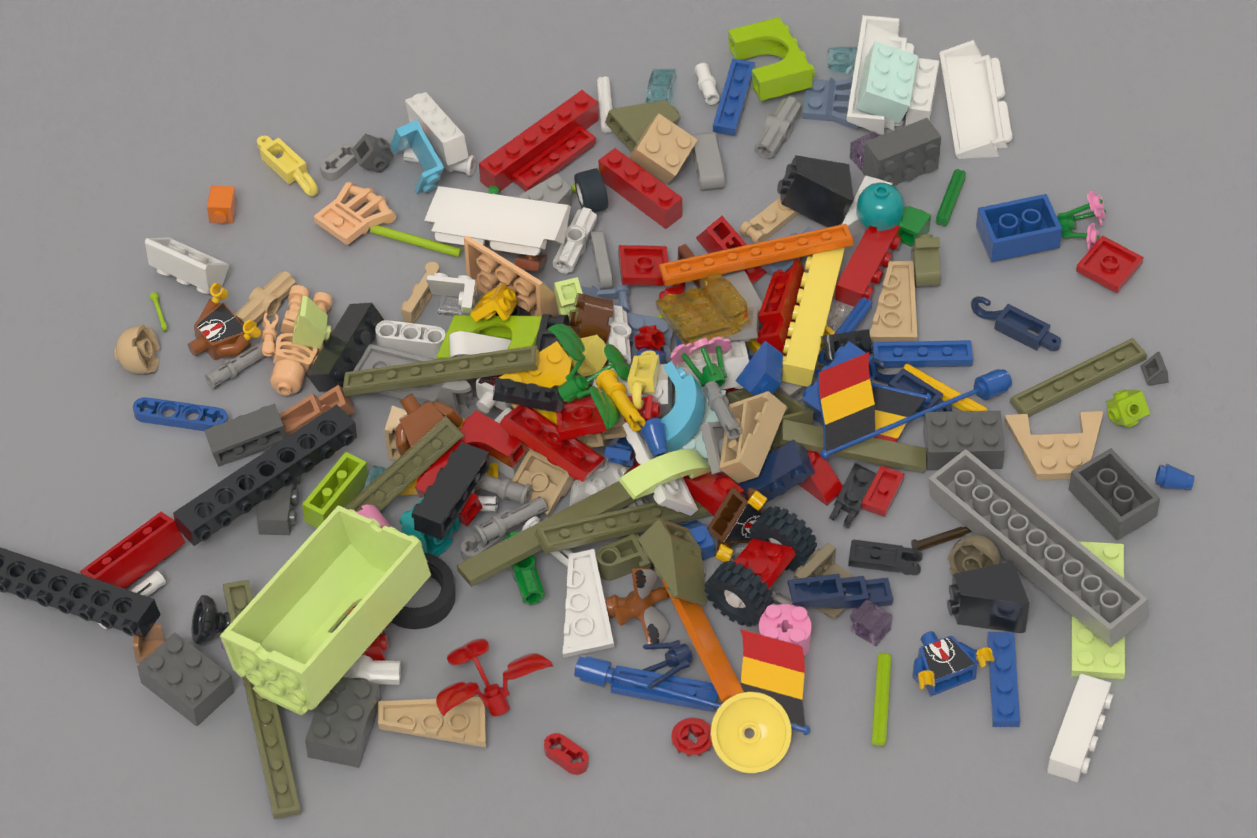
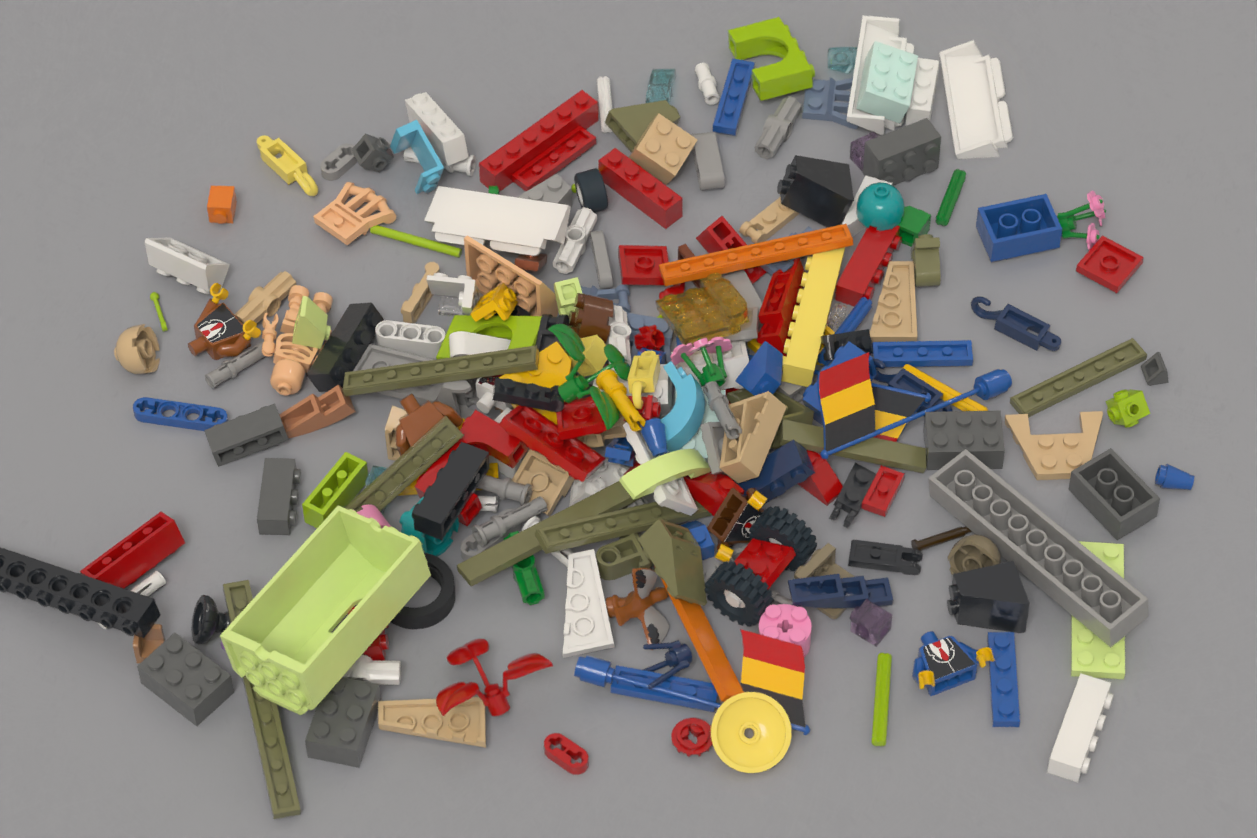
(265, 475): black brick -> none

